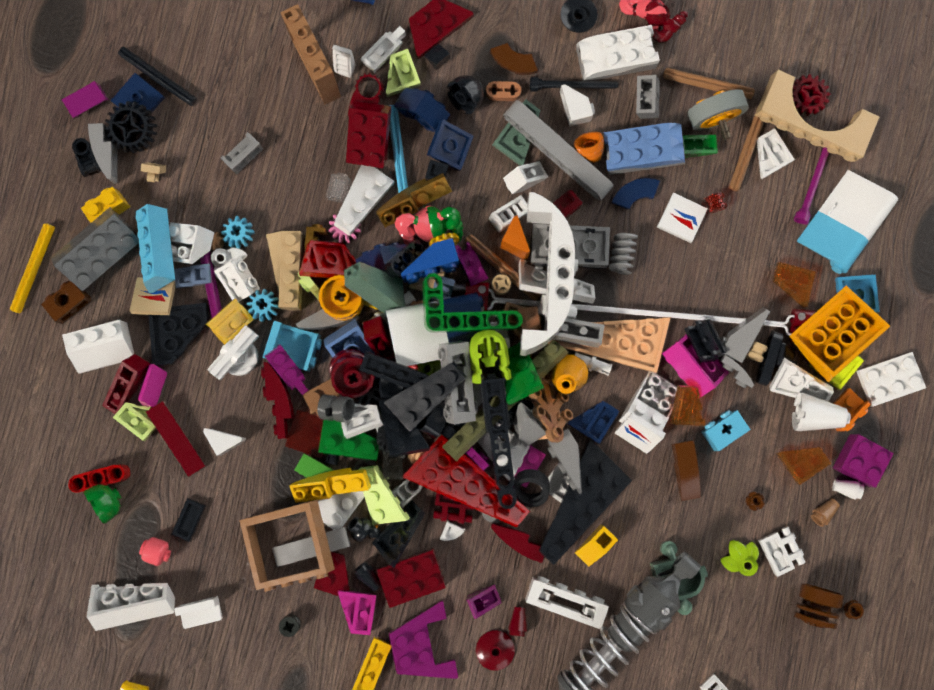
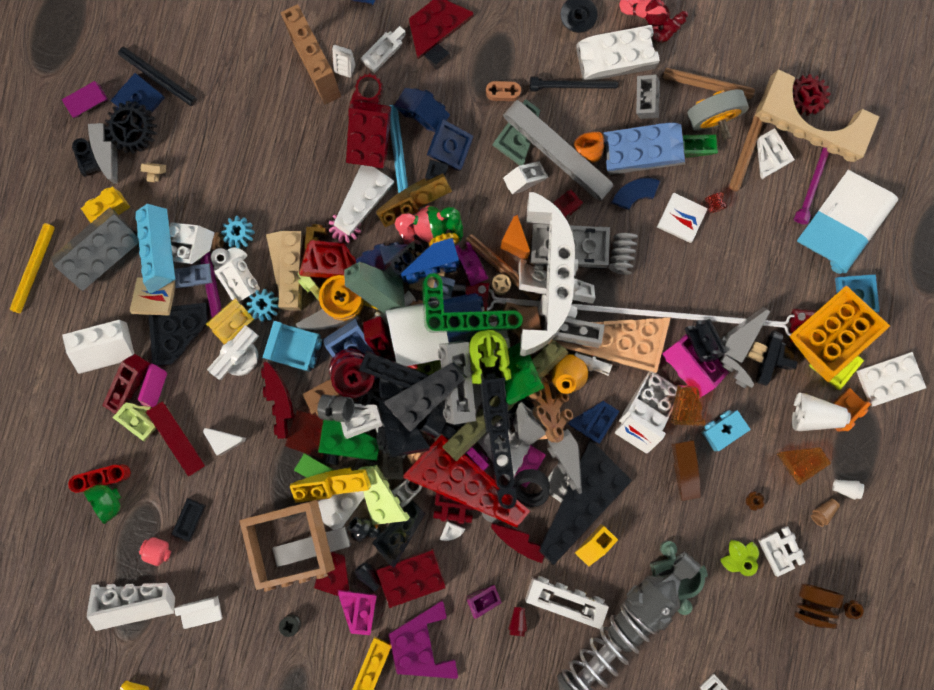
(54, 302): reddish brown brick -> none
(242, 153): light grey hinge -> none
(286, 369): magenta hinge -> none
(338, 187): clear brick -> none
(401, 73): yellowish green wing -> none
(465, 93): black cylinder -> none
(490, 641): dark red dish -> none
(498, 218): white slope -> none
(509, 59): reddish brown tile -> none
(576, 106): white slope -> none
(793, 380): white wing -> none
(795, 282): clear orange wing -> none
(863, 460): magenta brick -> none

